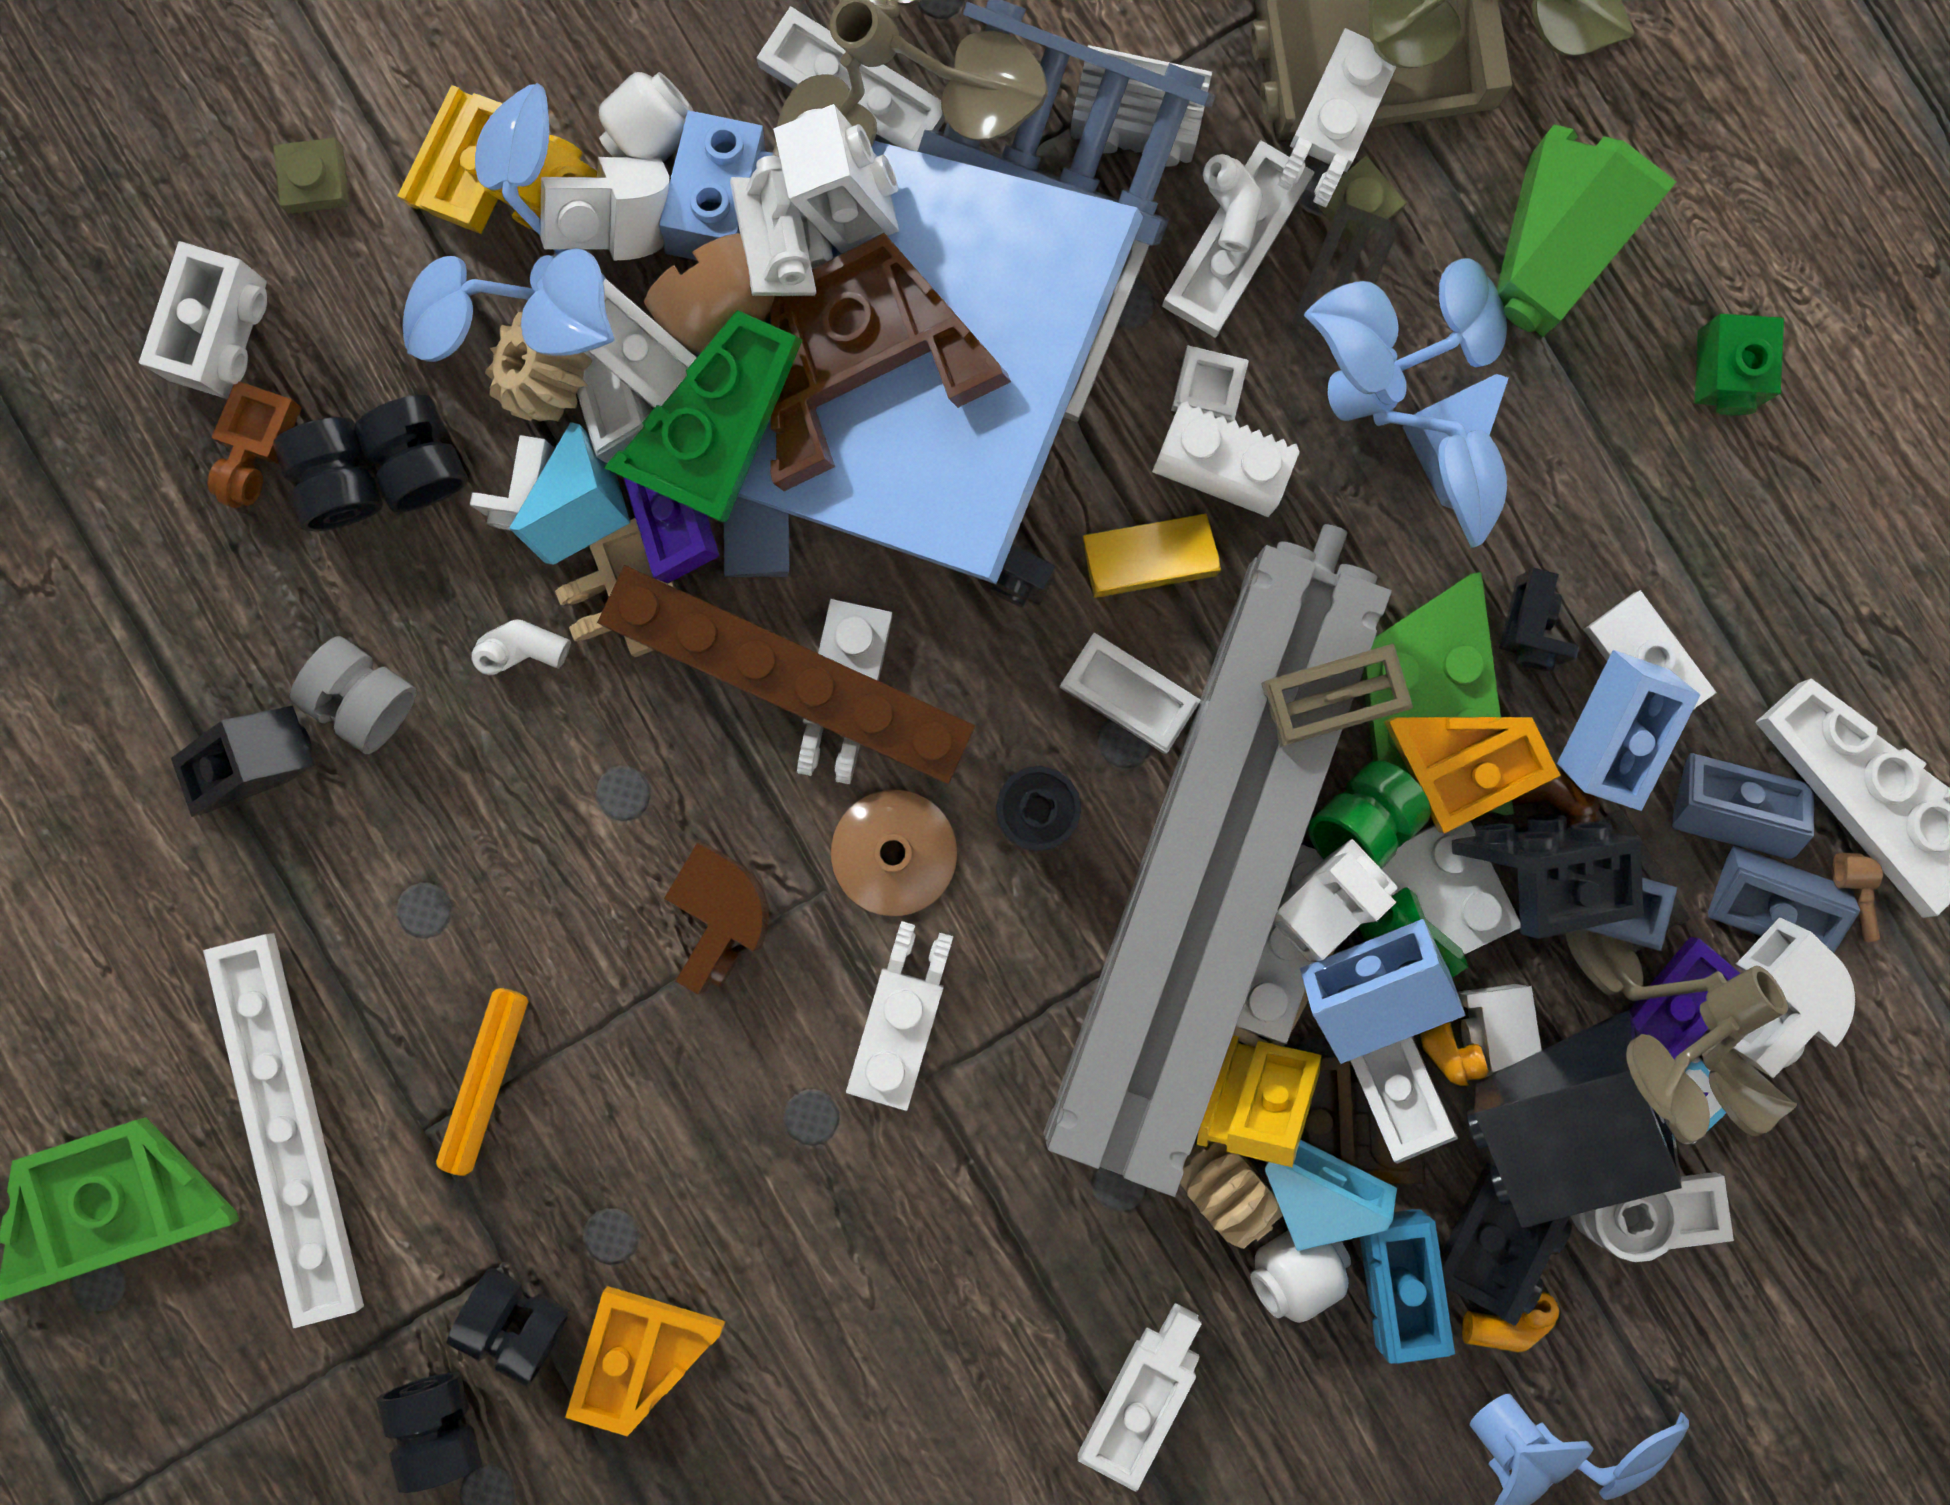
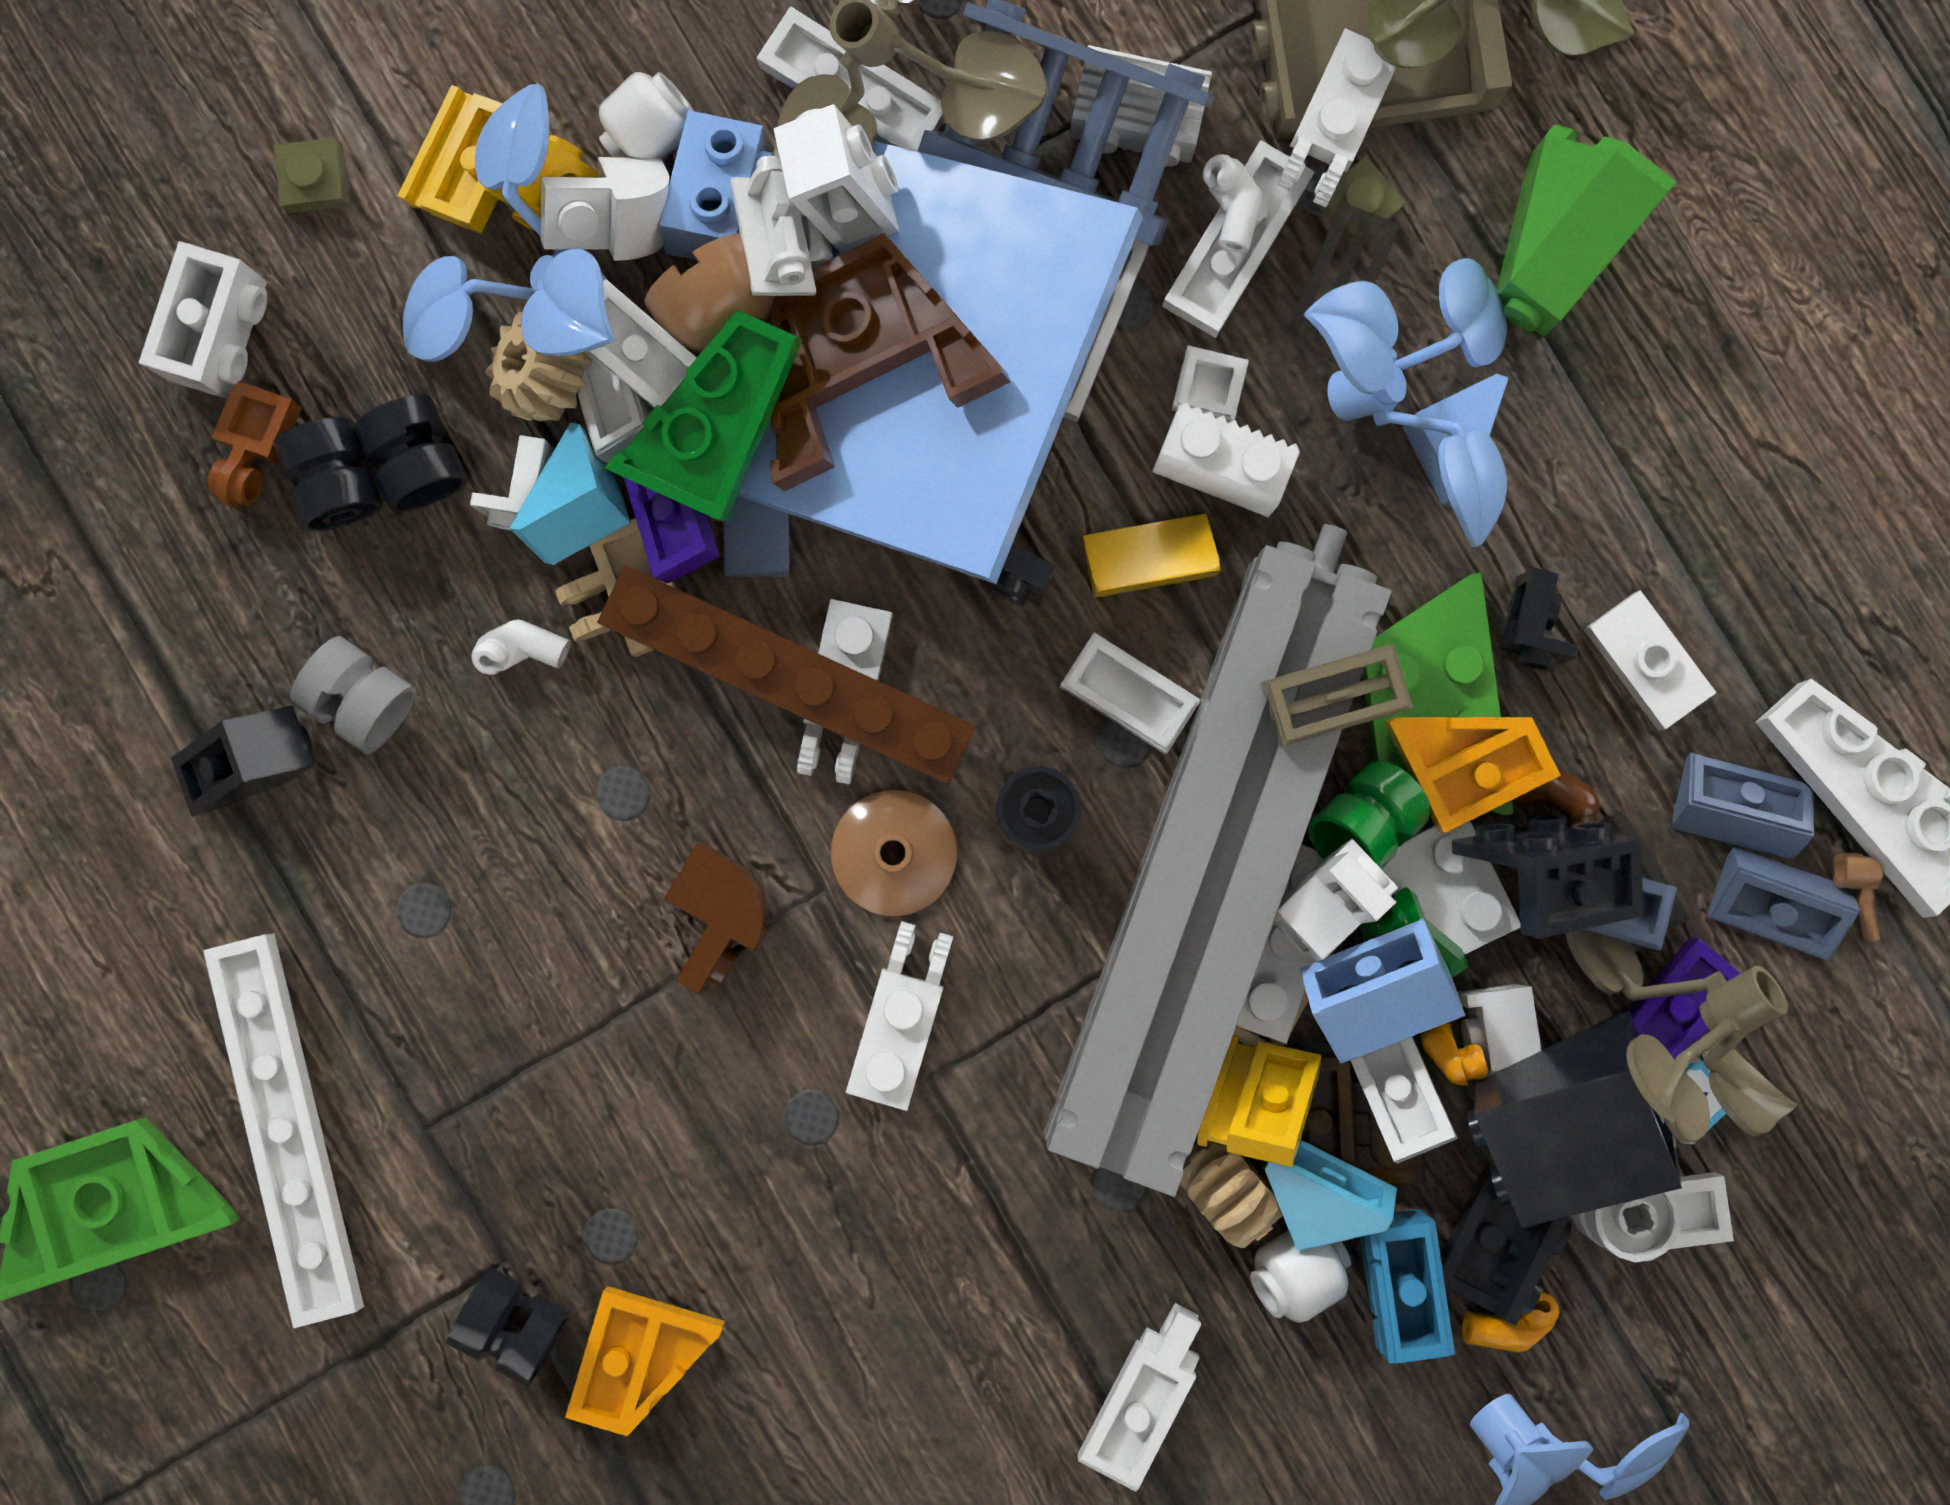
(429, 1432): black wheel -> none
(482, 1082): light orange axle -> none
(1627, 730): light blue brick -> none
(1739, 362): green brick -> none
(1816, 992): white brick -> none

